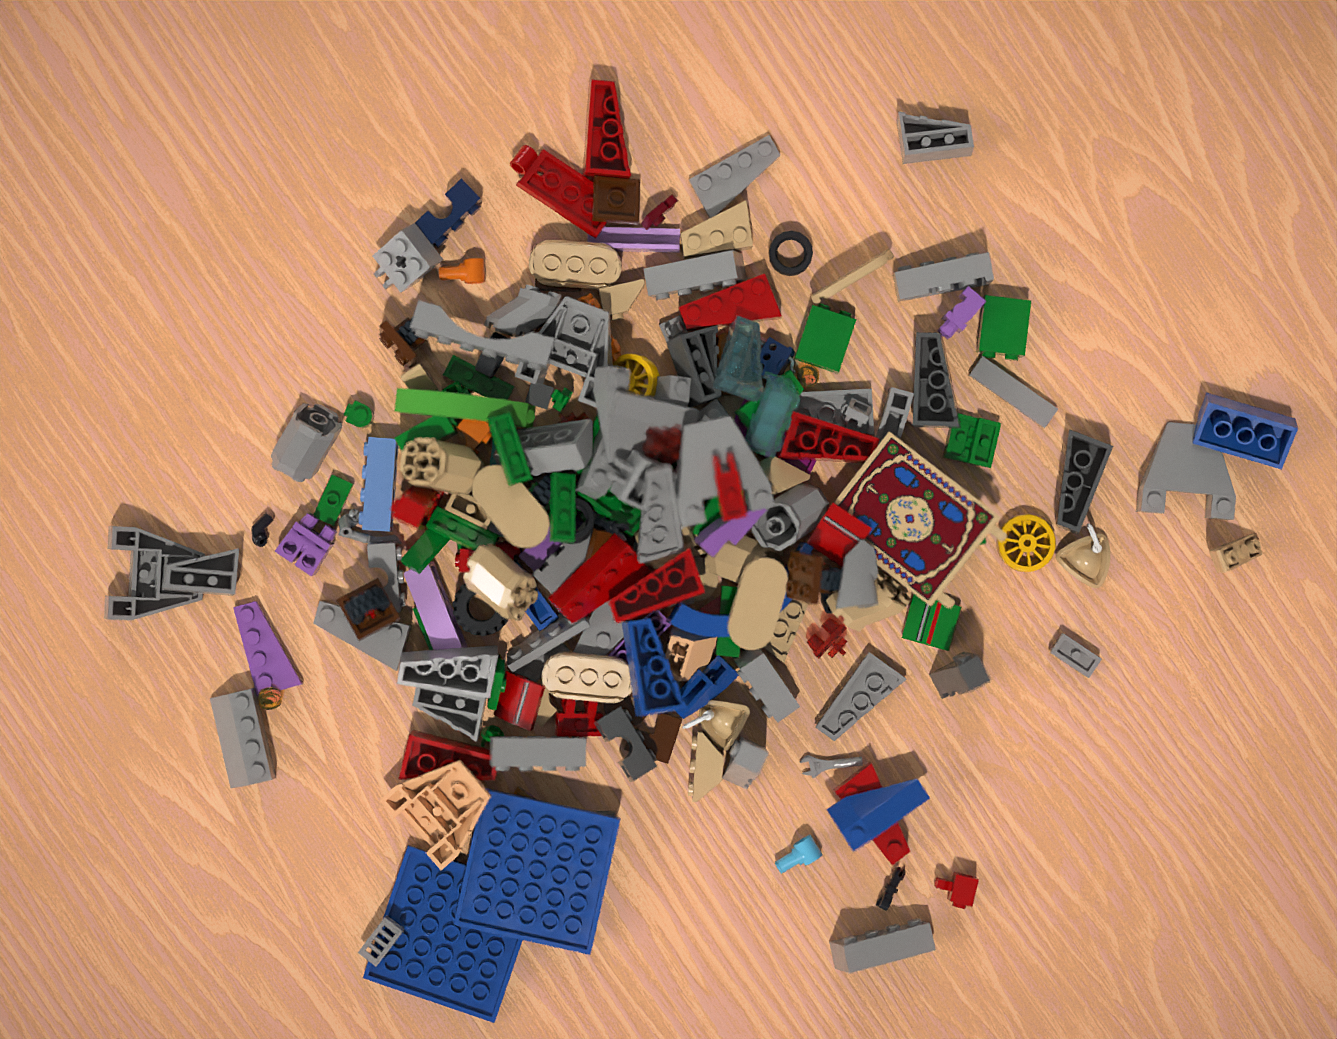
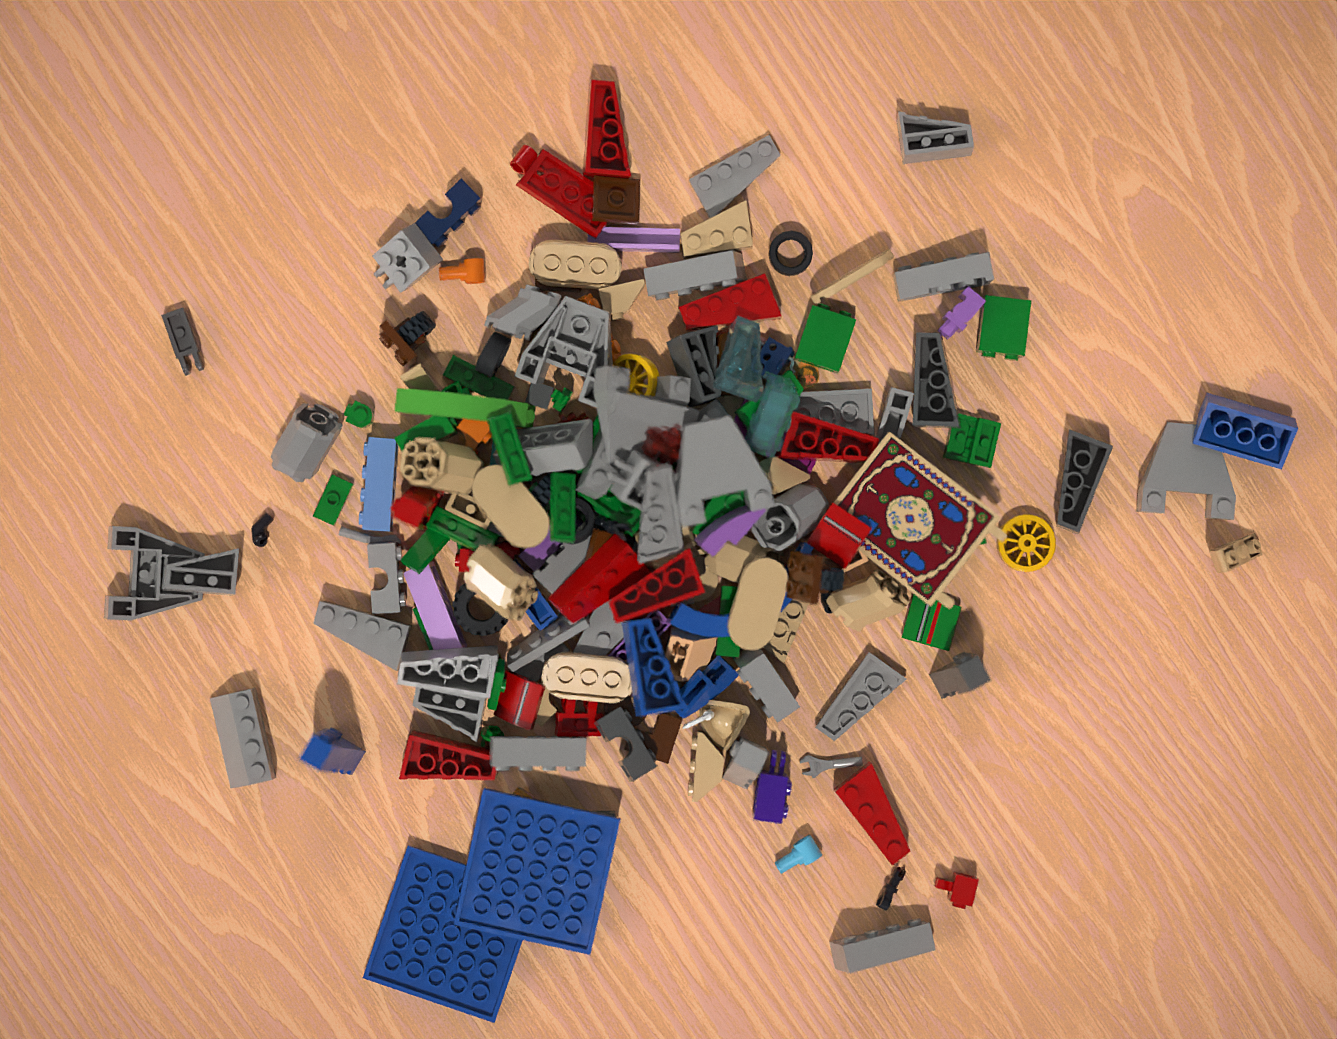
(182, 338): none -> dark grey hinge
(263, 650): medium lavender wing -> none
(269, 698): clear yellow tile -> none
(312, 544): medium lavender hips -> none
(331, 752): none -> blue wedge
(348, 521): light grey arm -> none
(368, 609): plate -> none
(390, 924): light grey slope -> none
(441, 808): light nougat wedge -> none
(529, 348): light grey arch -> none
(657, 216): dark red plate -> none
(673, 328): light grey tile -> none
(729, 489): red hinge -> none
(771, 792): none -> dark purple brick
(820, 646): clear red hips -> none
(858, 411): light grey tile -> none
(858, 578): light grey panel -> none
(872, 812): blue wedge -> none
(1013, 392): light grey tile -> none
(1075, 655): light grey plate -> none
(1087, 558): tan hat -> none

